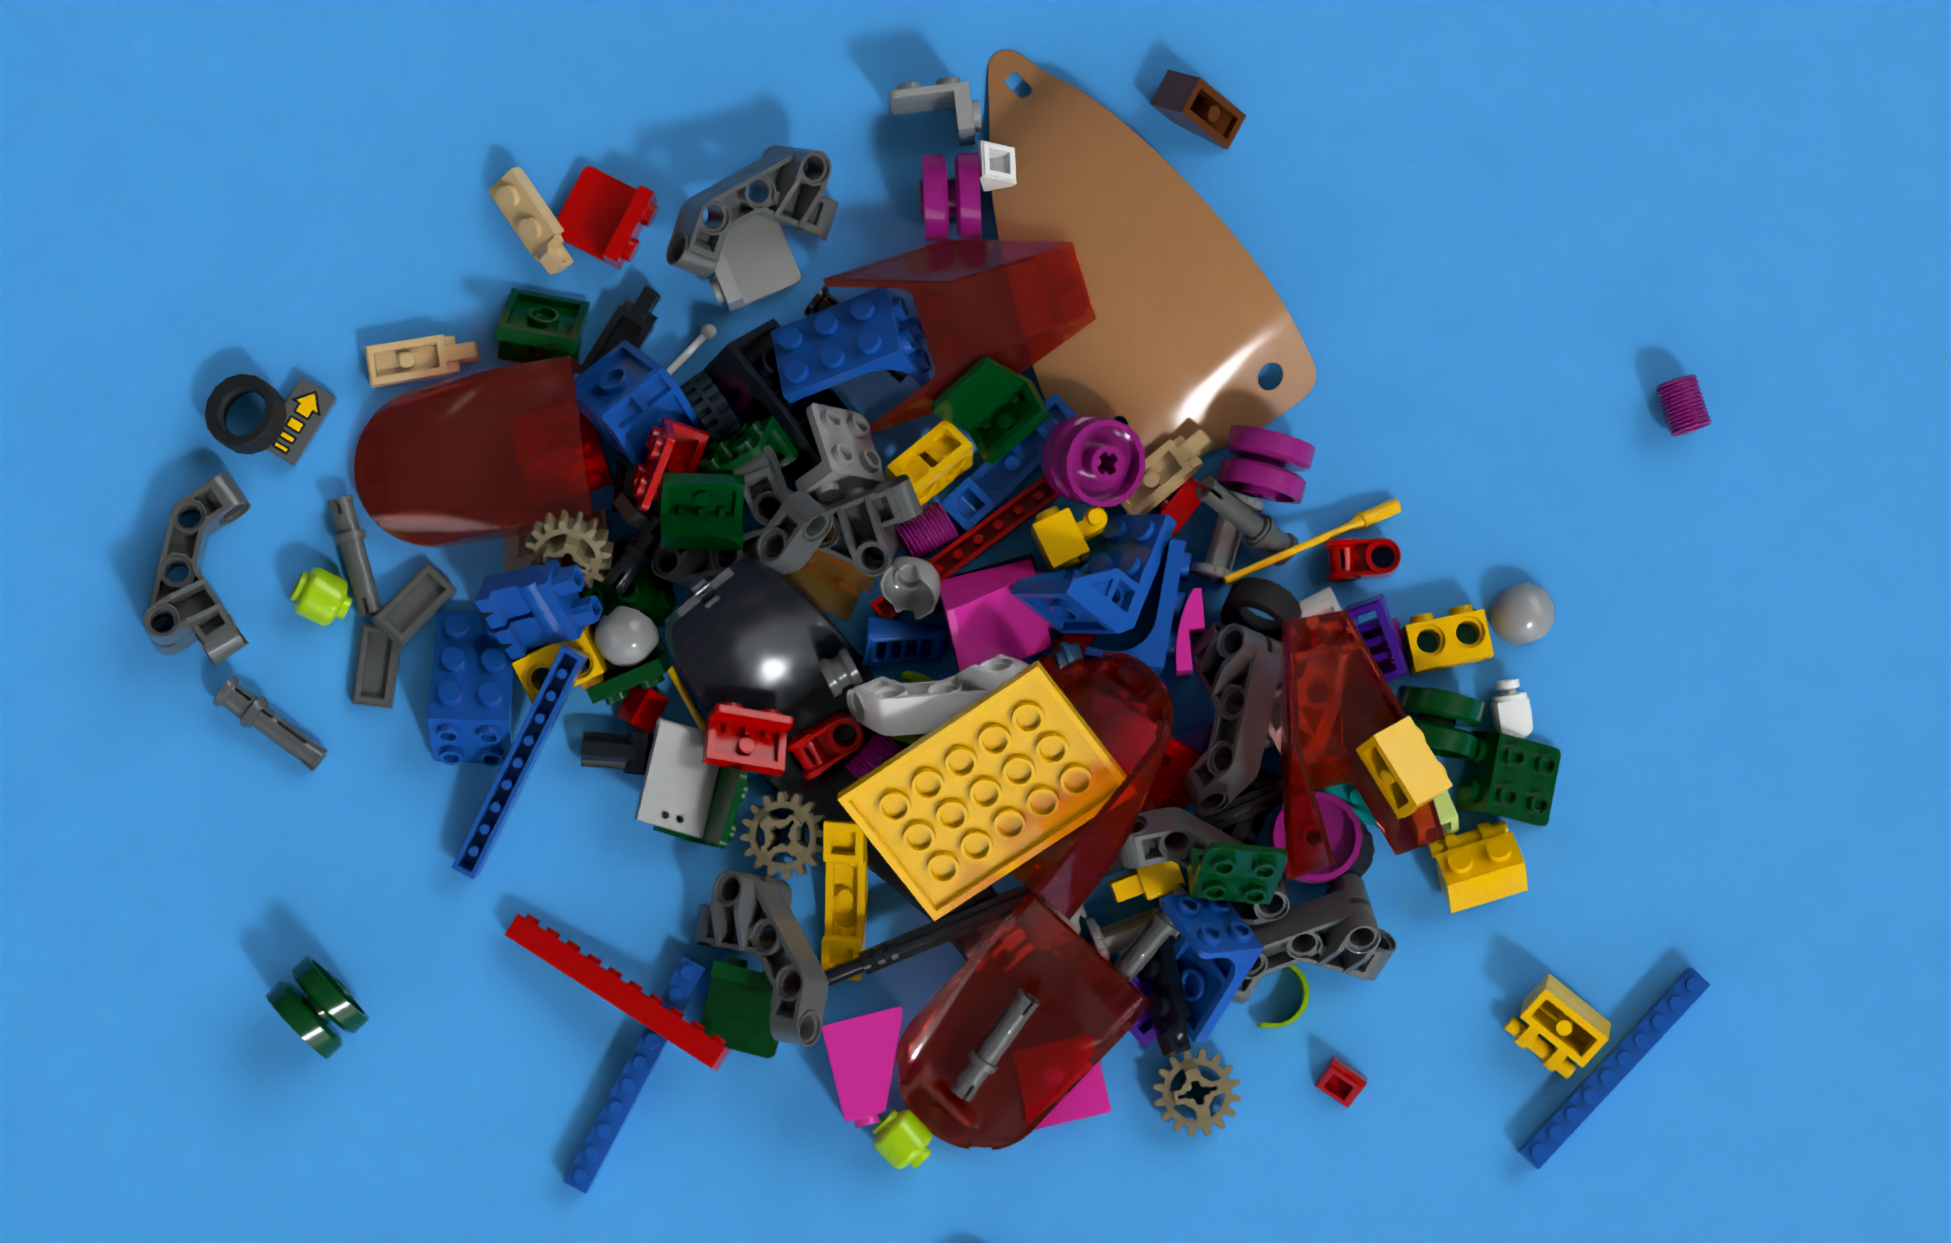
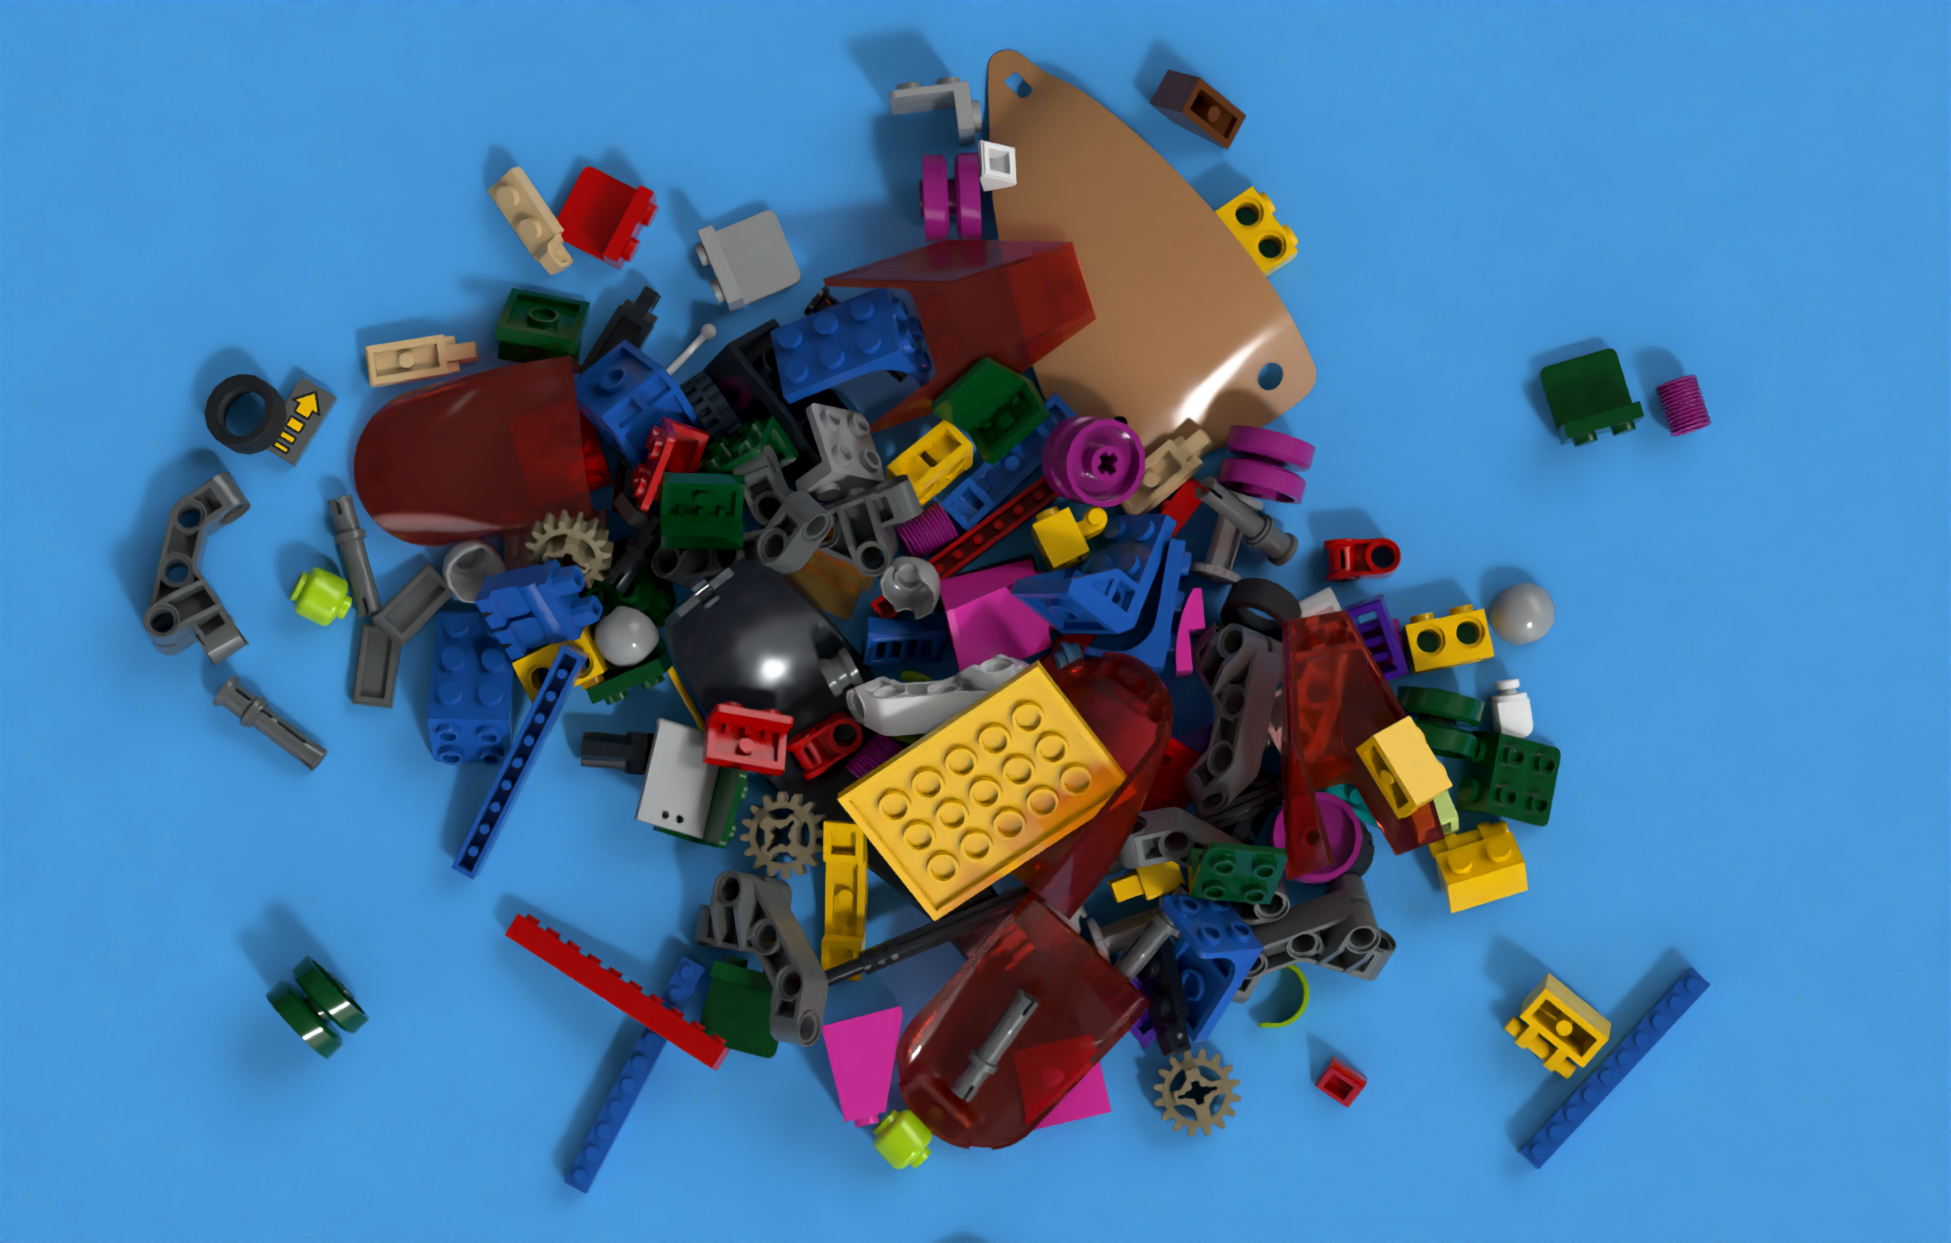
(467, 567): none -> light grey hair
(642, 708): red slope -> none
(785, 190): dark grey connector -> none
(1264, 229): none -> yellow brick
(1360, 521): yellow piece -> none
(1589, 398): none -> dark green bracket

